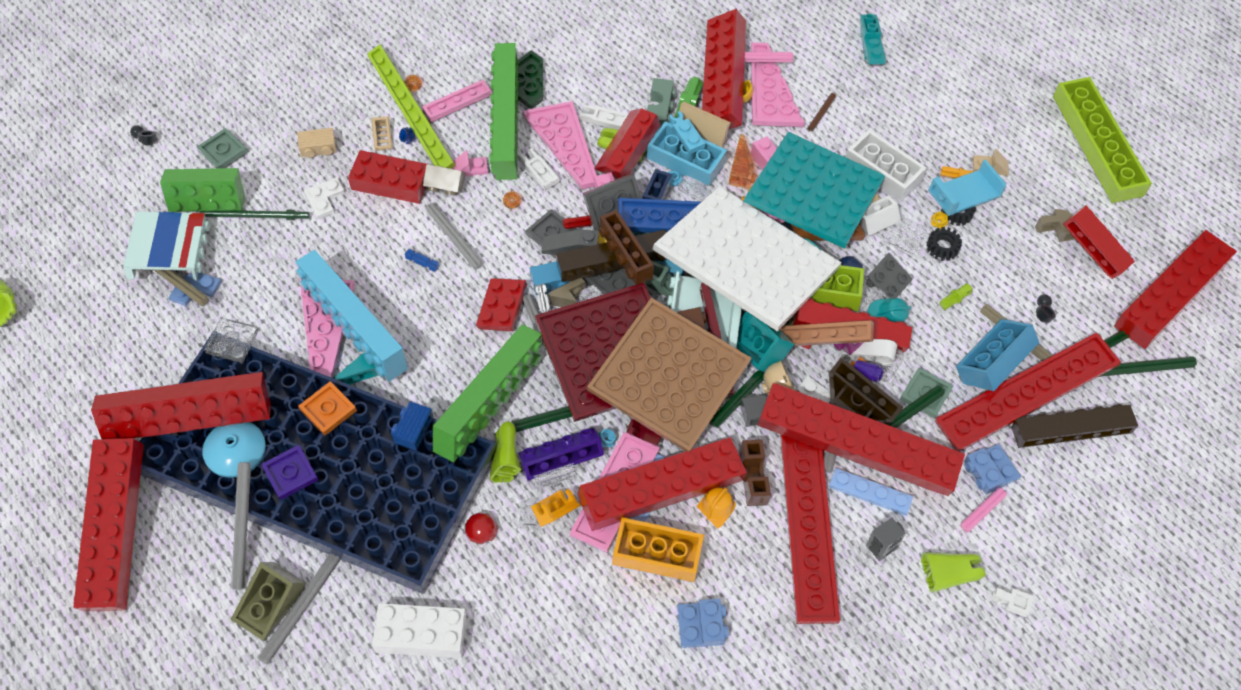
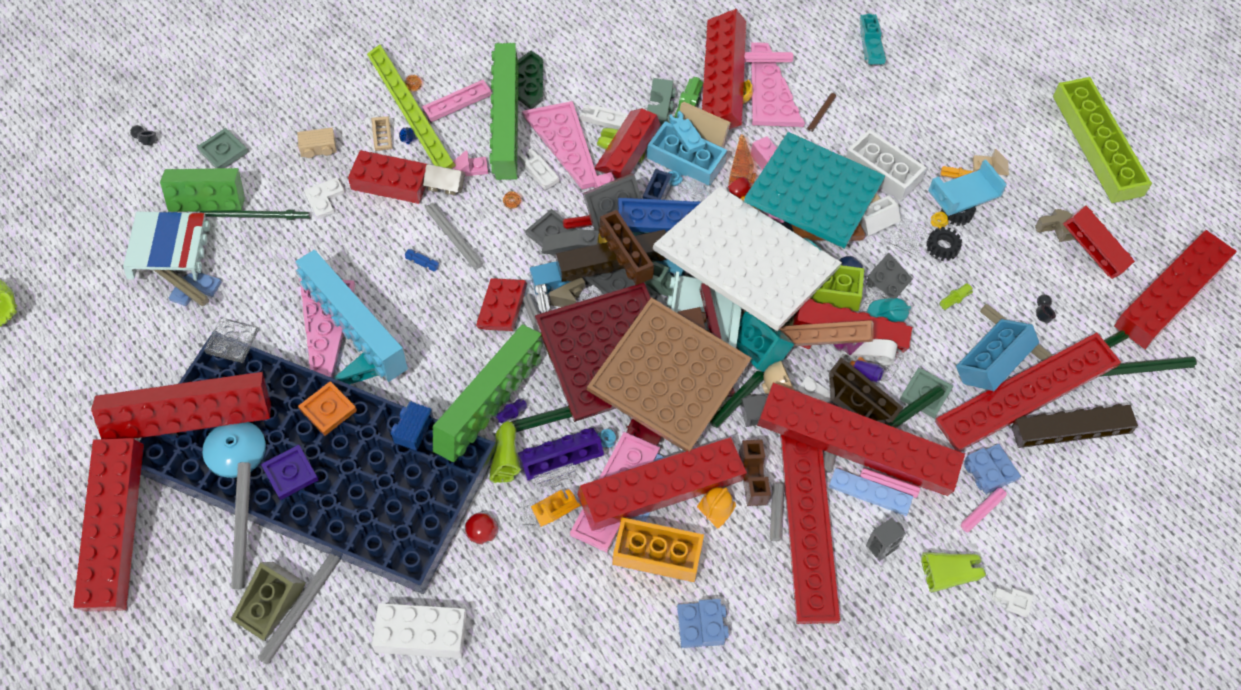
(511, 411): none -> dark purple axle
(739, 187): none -> red hair
(776, 512): none -> light grey axle
(890, 482): none -> bright pink axle

